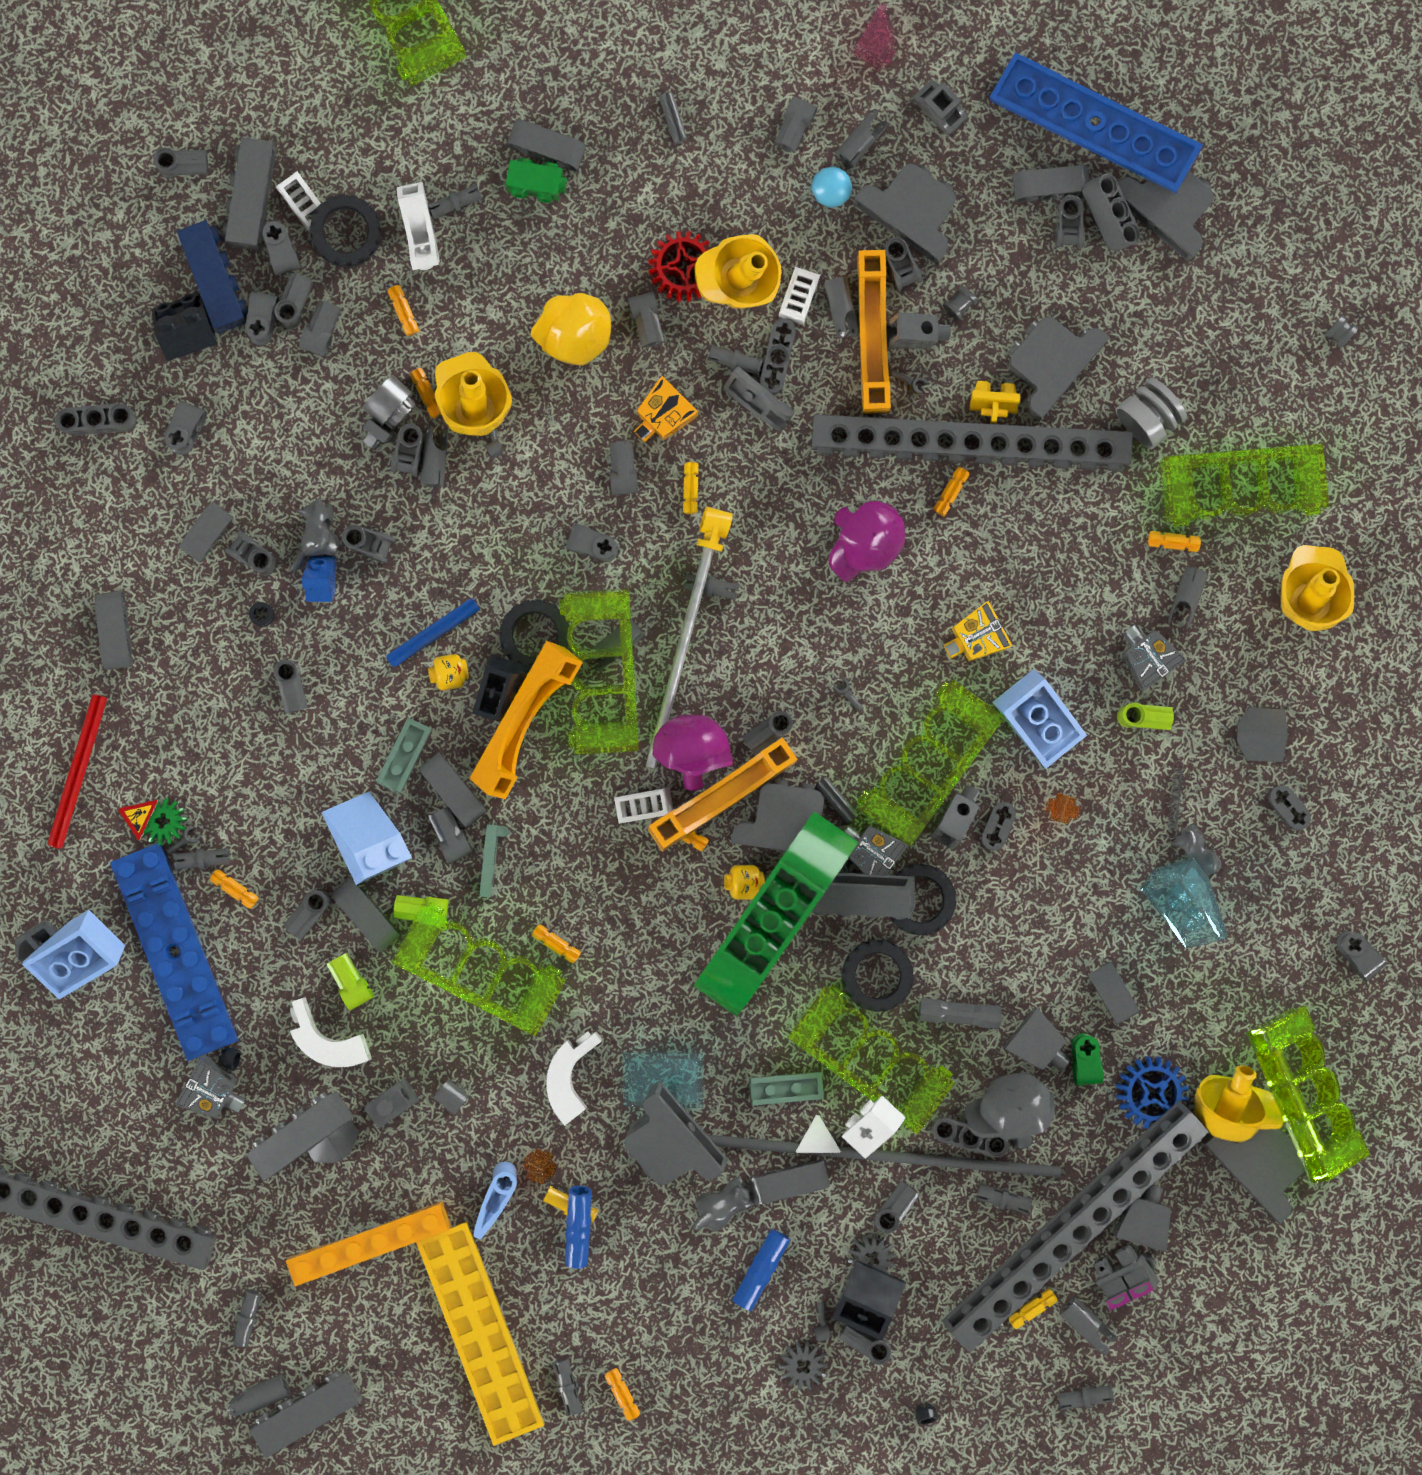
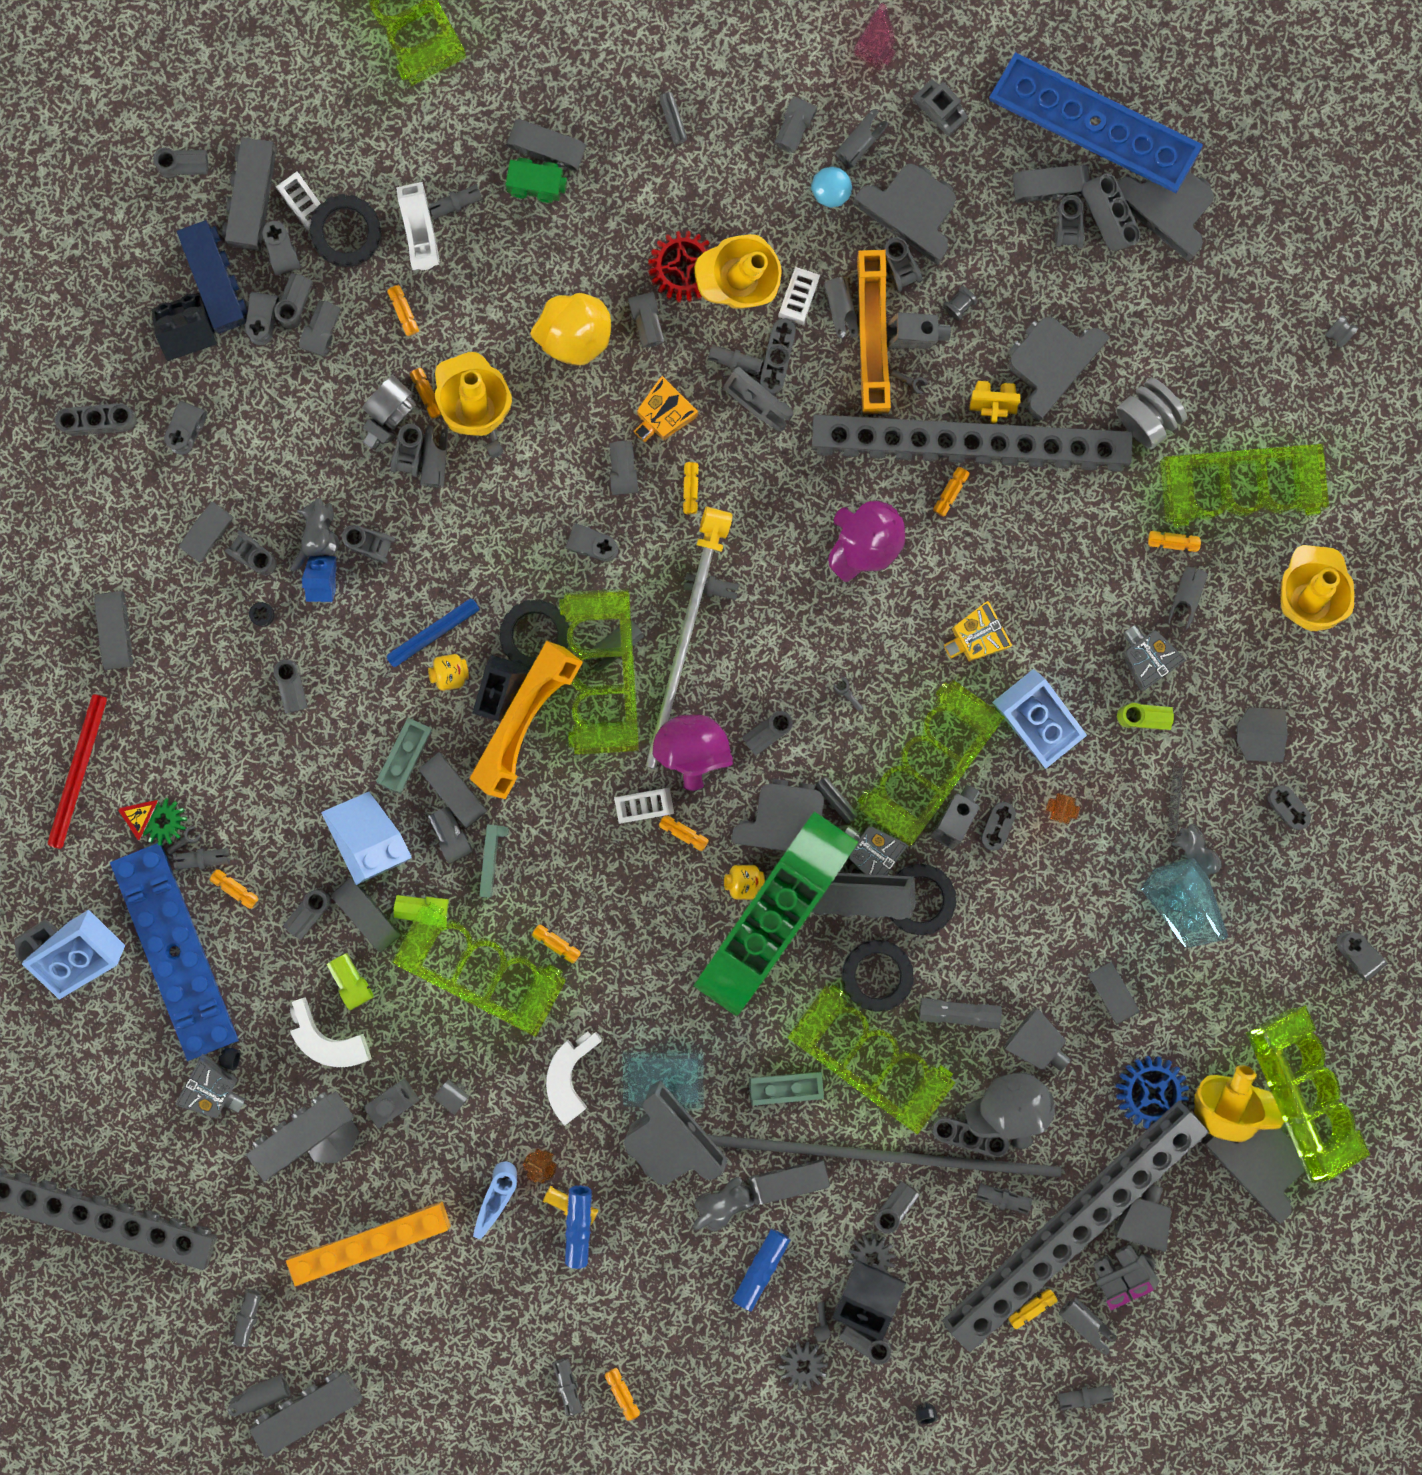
(480, 1333): yellow plate -> none
(722, 795): light orange arch -> none
(817, 1139): white sticker -> none
(873, 1126): white brick -> none
(1086, 1065): green piece -> none

